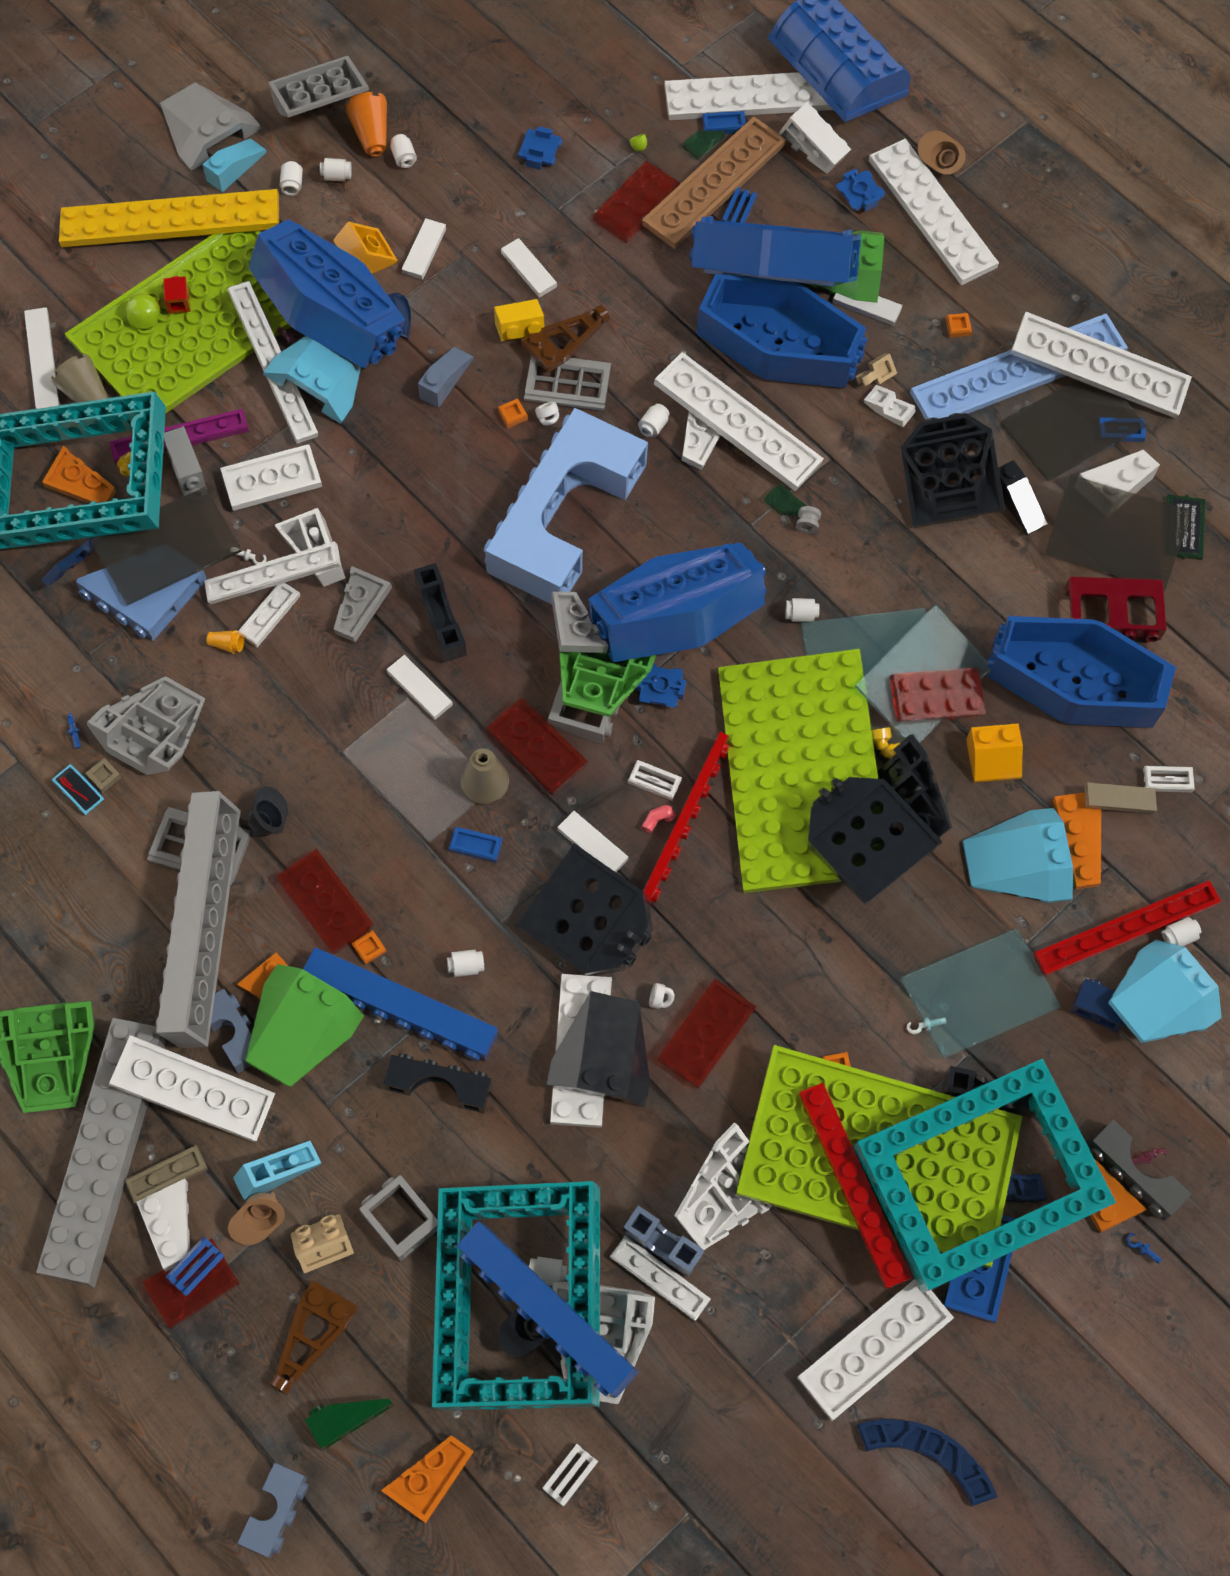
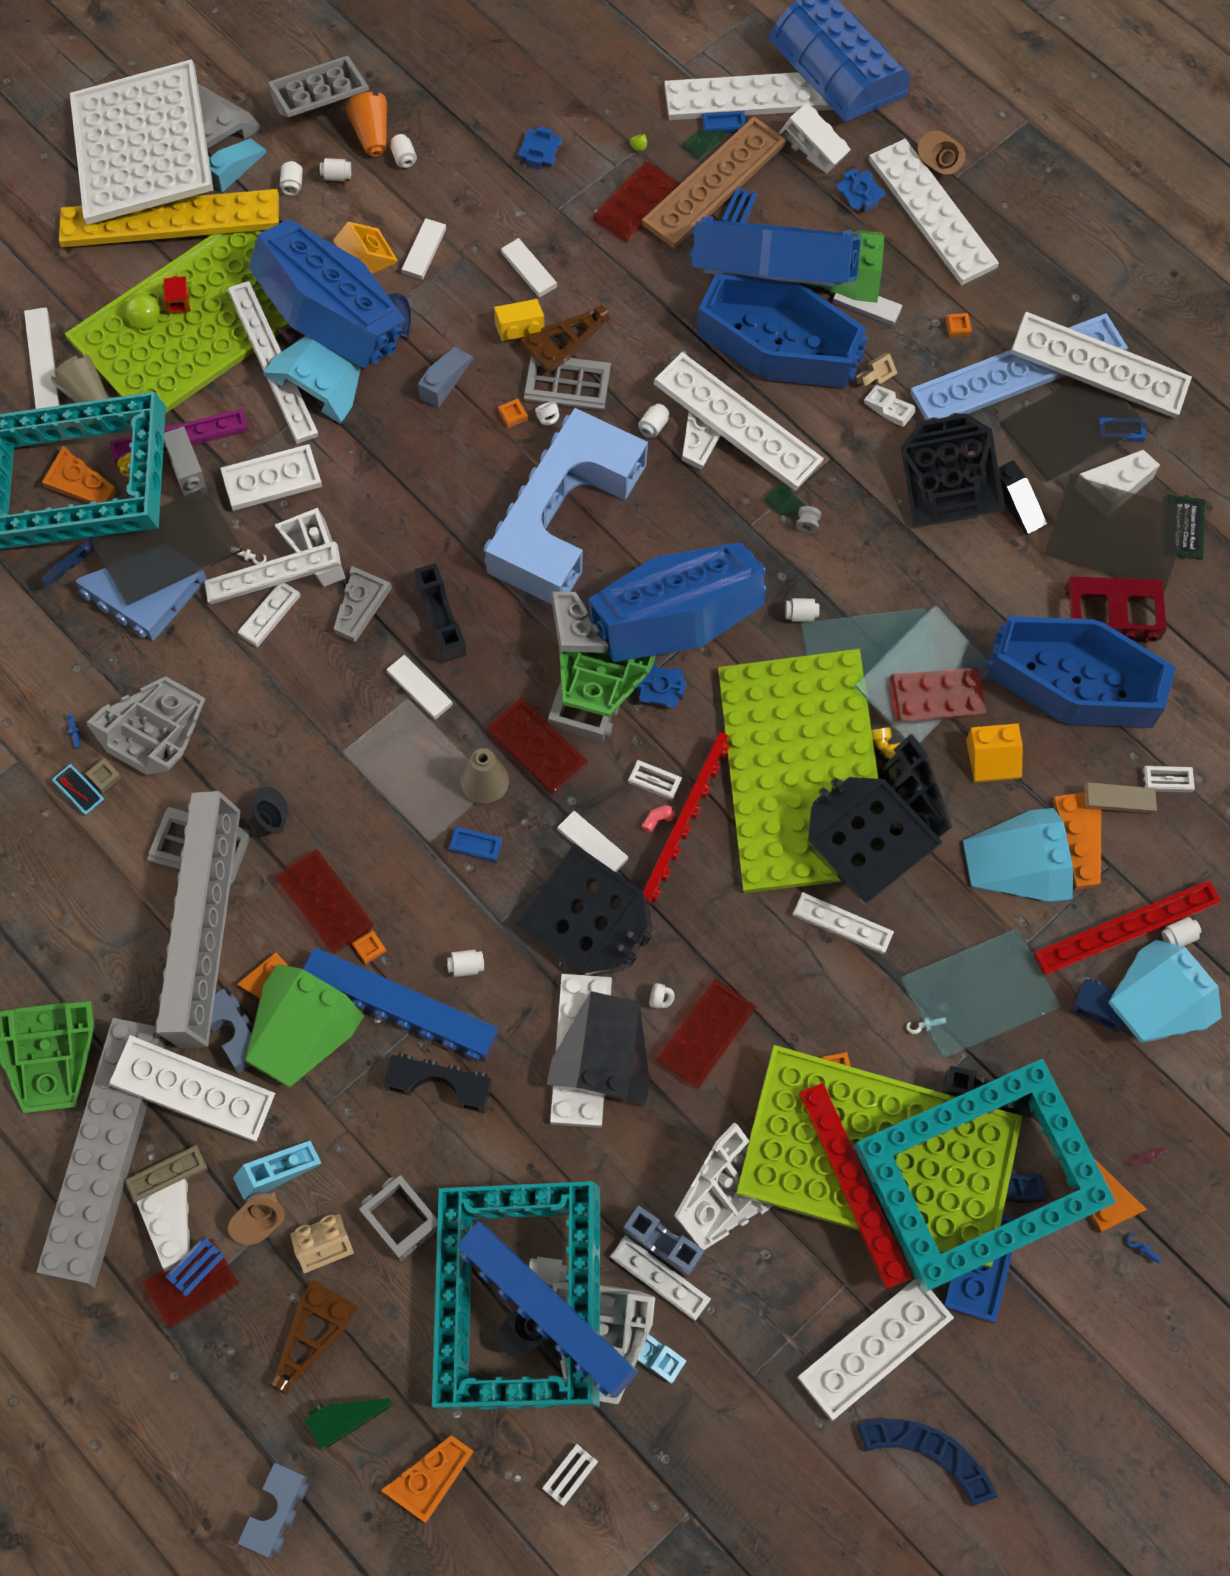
(140, 142): none -> white plate
(229, 641): light orange cone -> none
(660, 1359): none -> medium azure slope
(843, 923): none -> white tile
(1161, 1195): dark grey arch -> none

